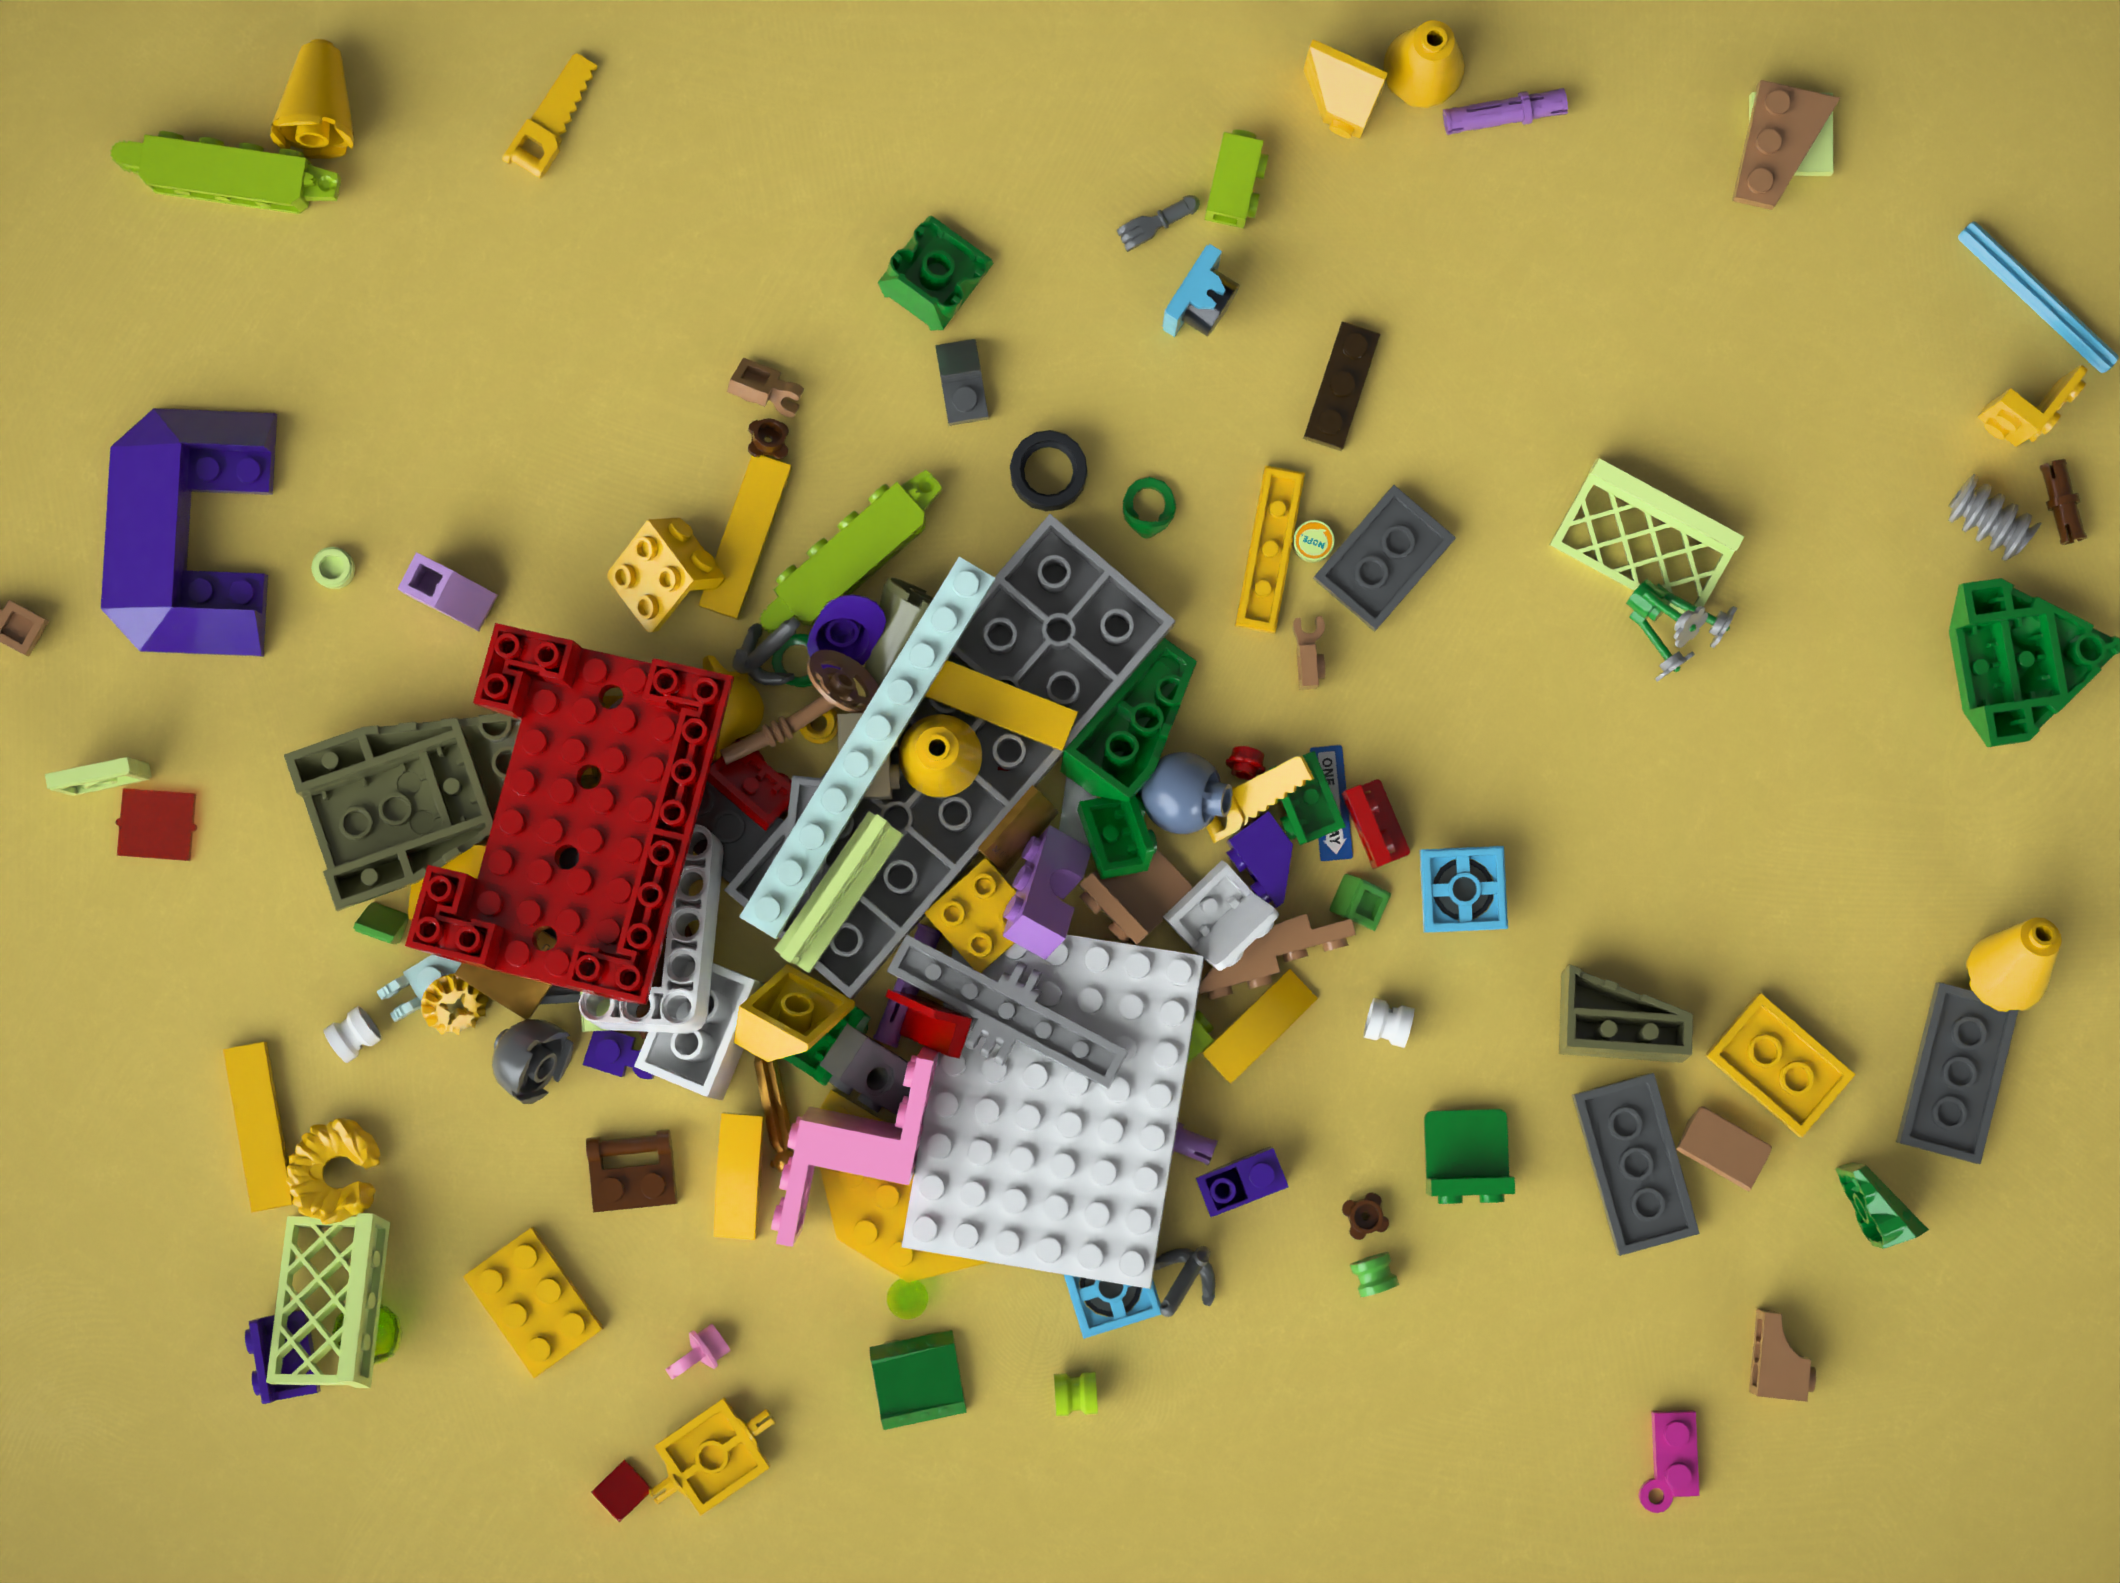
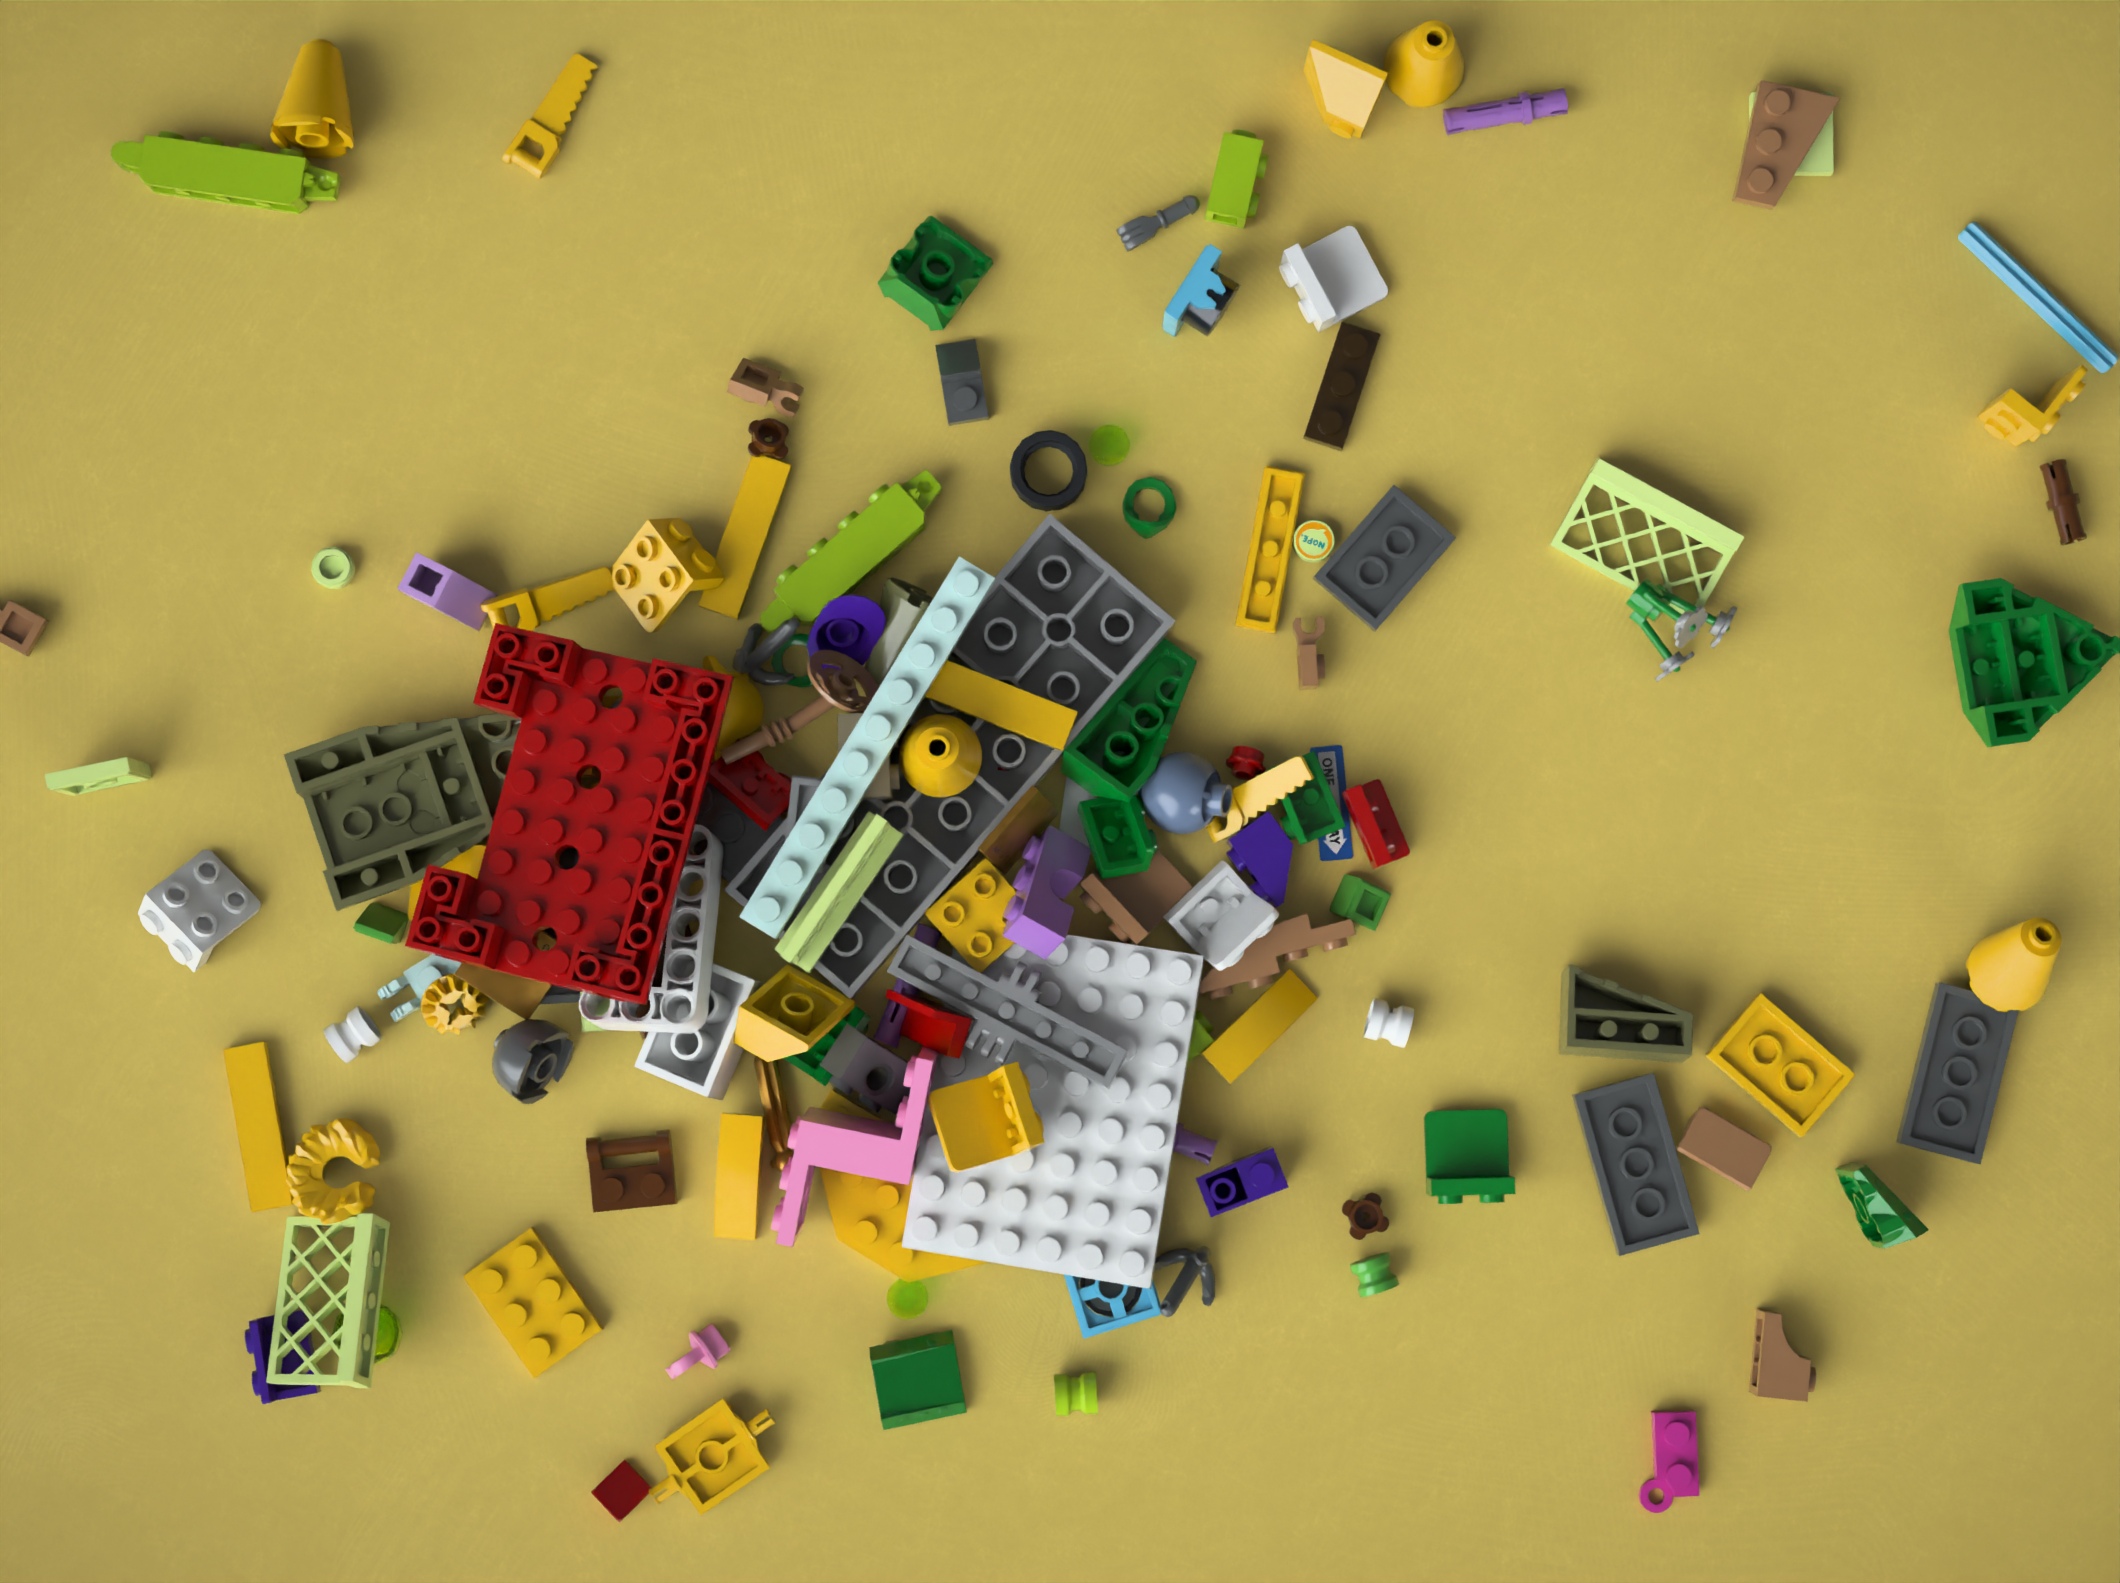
(148, 524): dark purple slope -> none
(156, 824): clear red piece -> none
(197, 908): none -> white bracket
(550, 599): none -> yellow piece
(612, 1054): dark purple plate -> none
(825, 735): yellow plate -> none
(986, 1118): none -> yellow bracket
(1109, 445): none -> clear neon green plate
(1333, 277): none -> white bracket
(1463, 889): medium azure piece -> none
(1991, 518): light grey piece -> none

